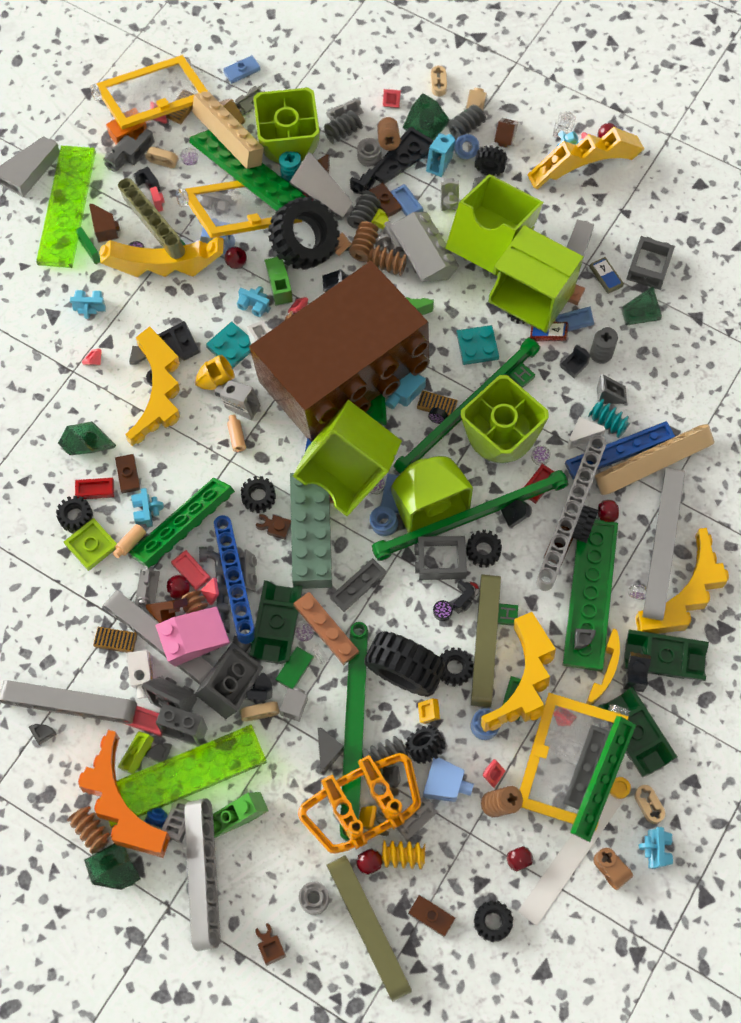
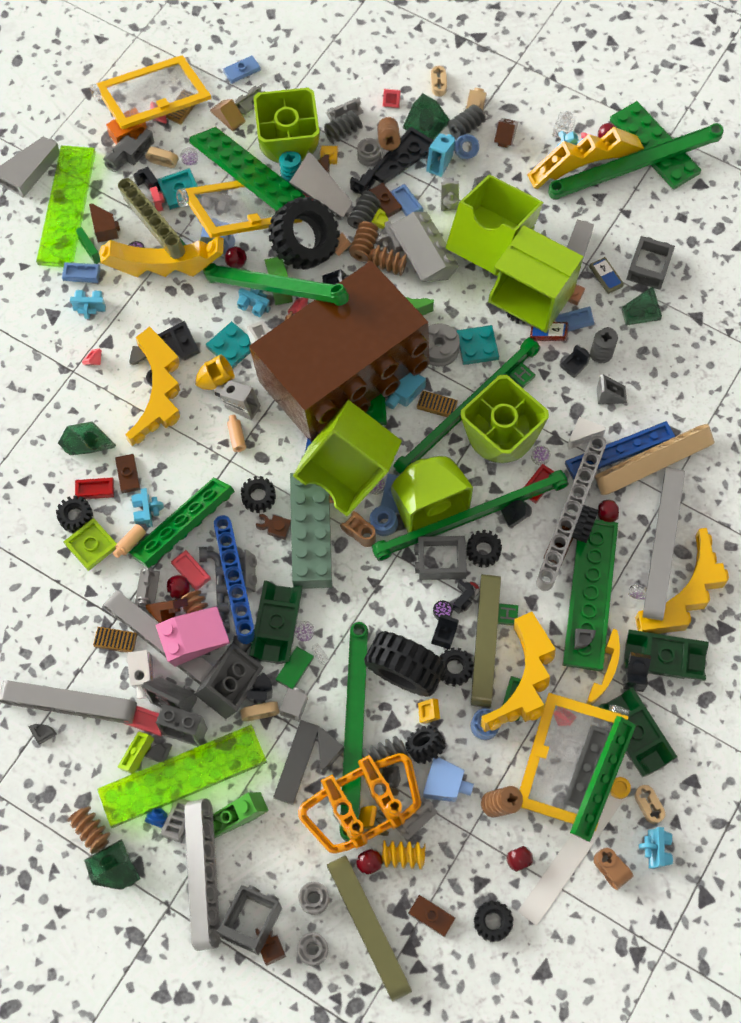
(81, 272): none -> medium blue plate
(101, 781): orange arch -> none
(173, 182): none -> teal plate
(211, 591): coral slope -> none
(227, 129): tan brick -> none
(227, 933): none -> dark grey window
(278, 284): none -> green piece
(296, 762): none -> dark grey tile
(305, 941): none -> light grey wheel
(326, 628): nougat plate -> none
(332, 151): none -> yellow plate
(357, 527): none -> medium nougat piece
(358, 585): dark grey plate -> none
(437, 415): black tile -> none
(445, 631): none -> black bracket
(450, 341): none -> light grey wheel
(490, 160): black tyre -> none
(493, 773): coral slope -> none
(609, 417): teal piece -> none
(635, 161): none -> green piece
(639, 122): none -> green plate

